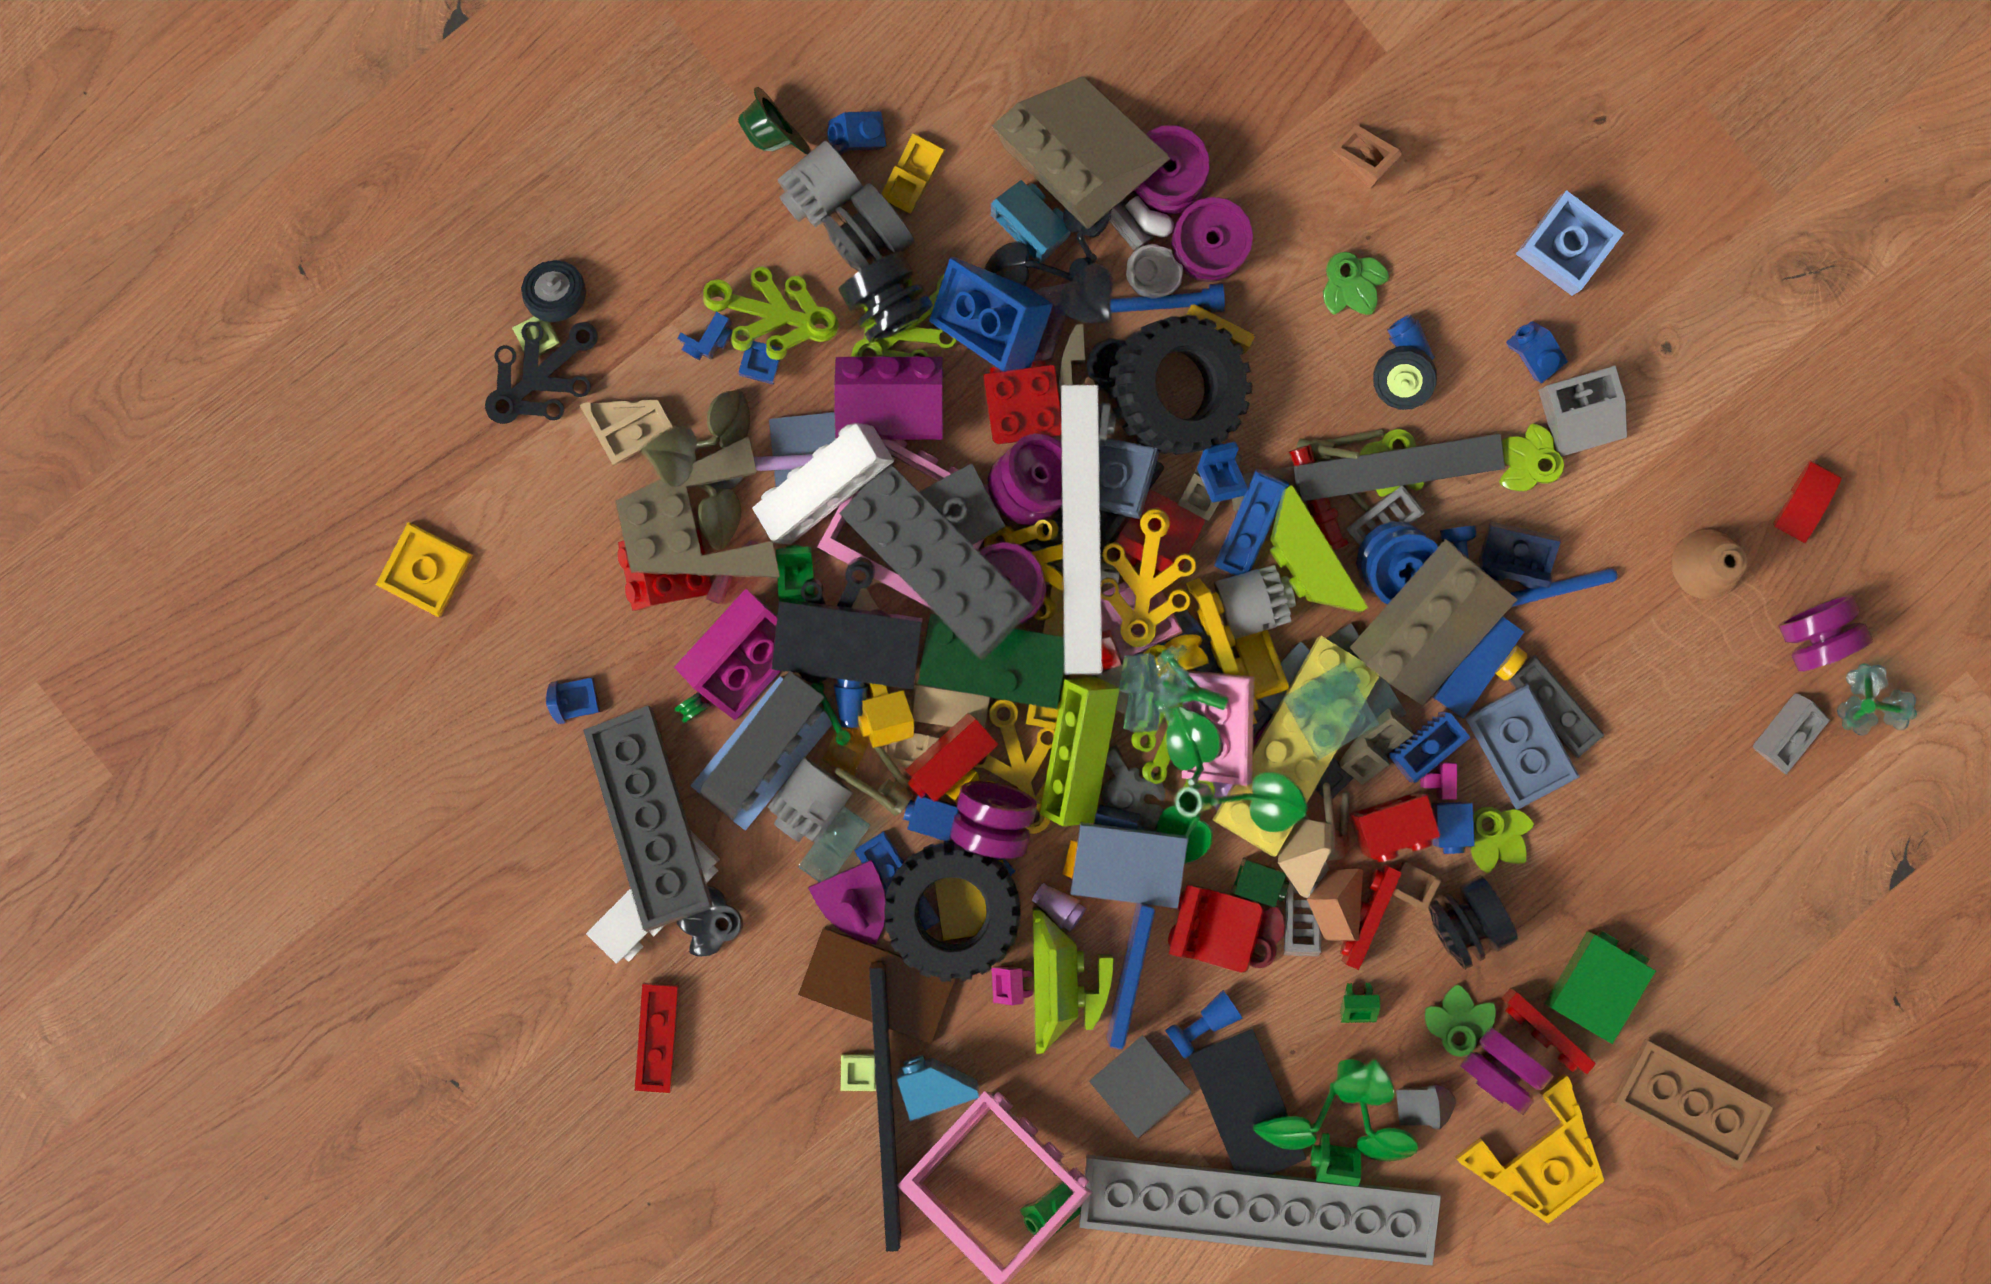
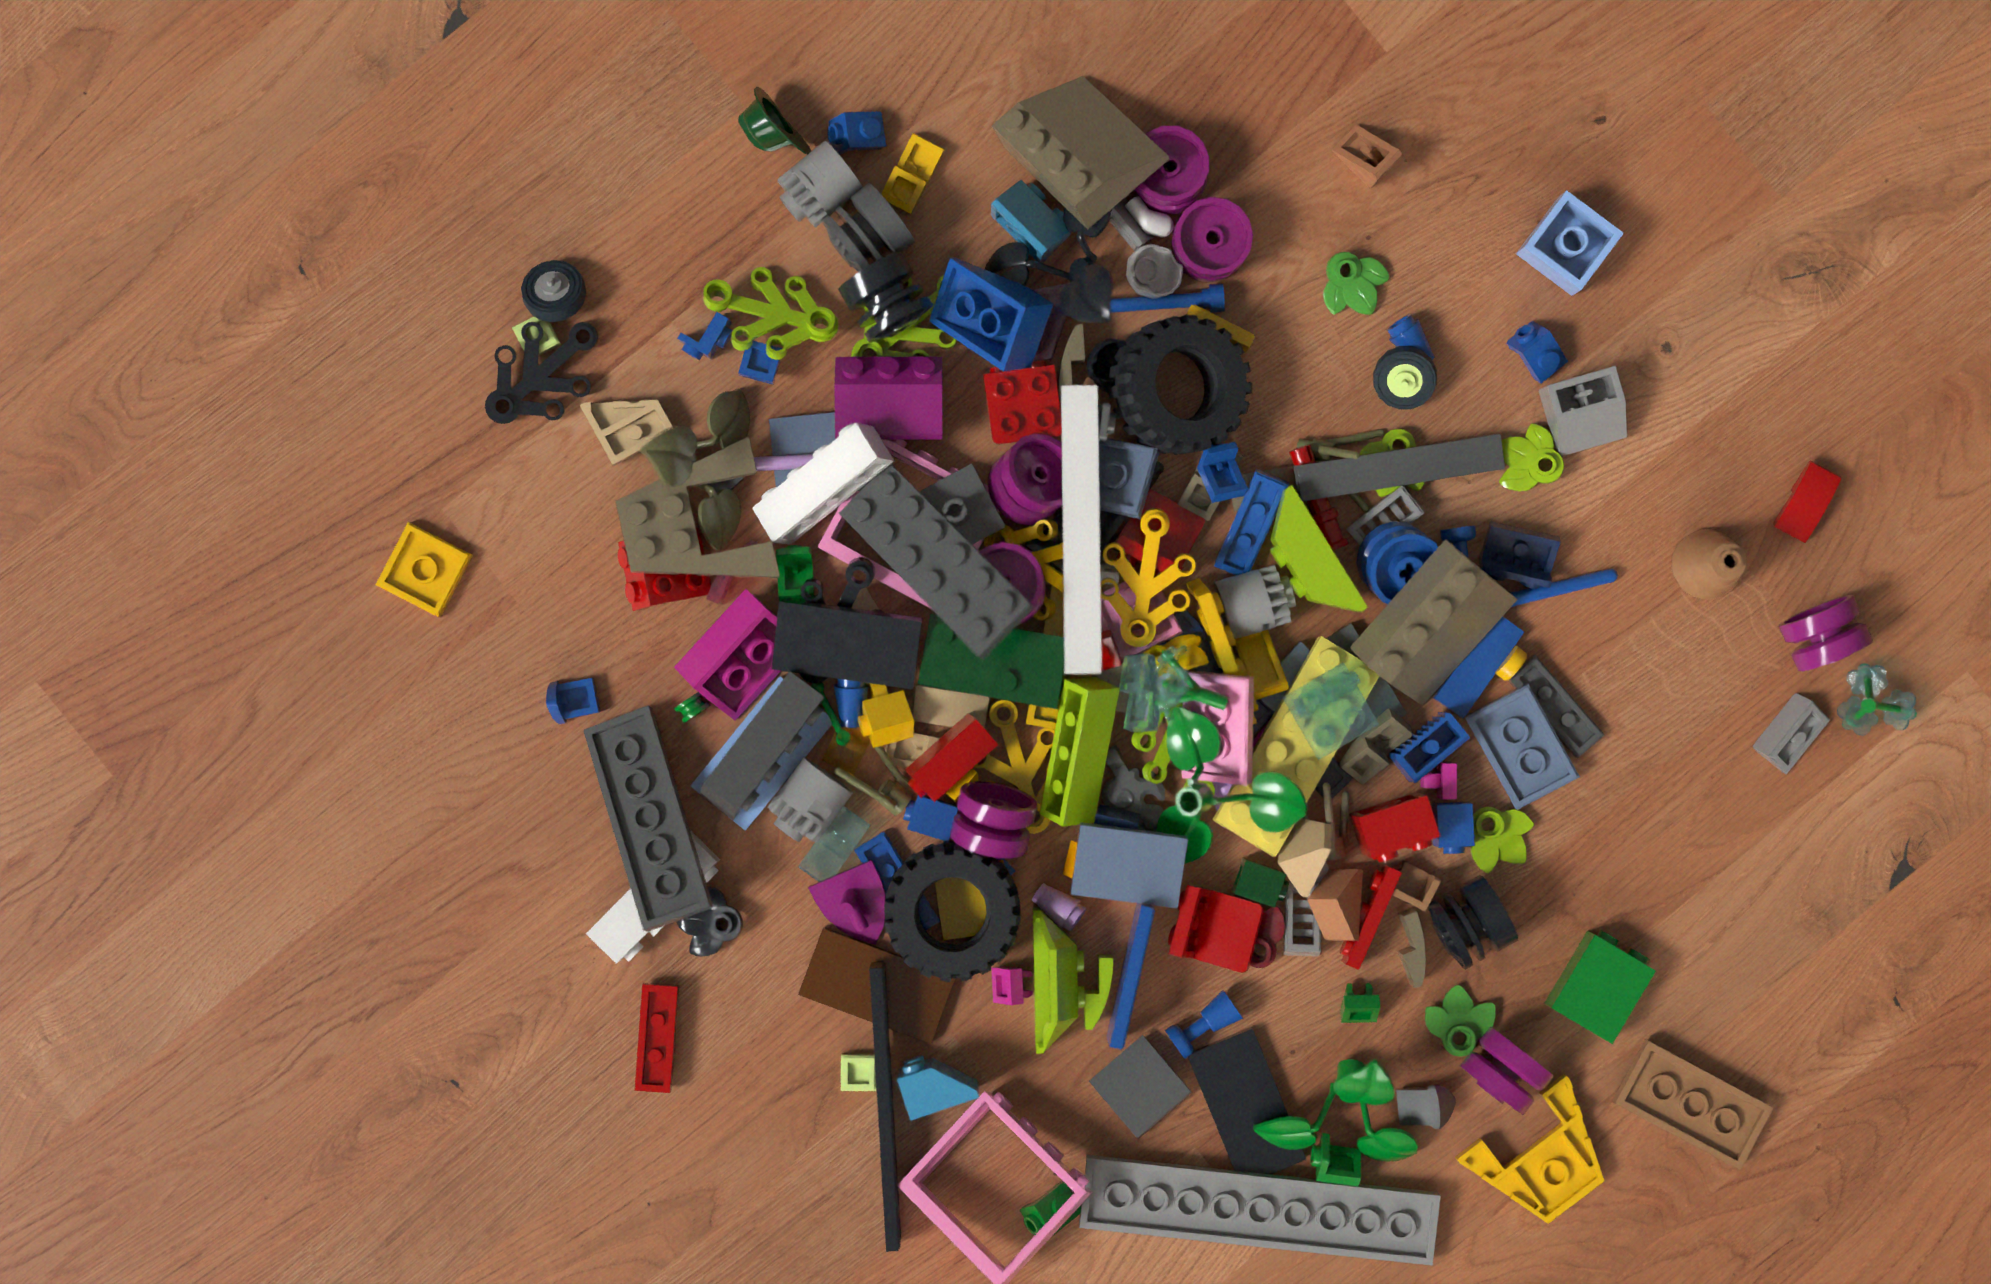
(1413, 957): none -> dark tan slope
(1546, 1032): red plate -> none

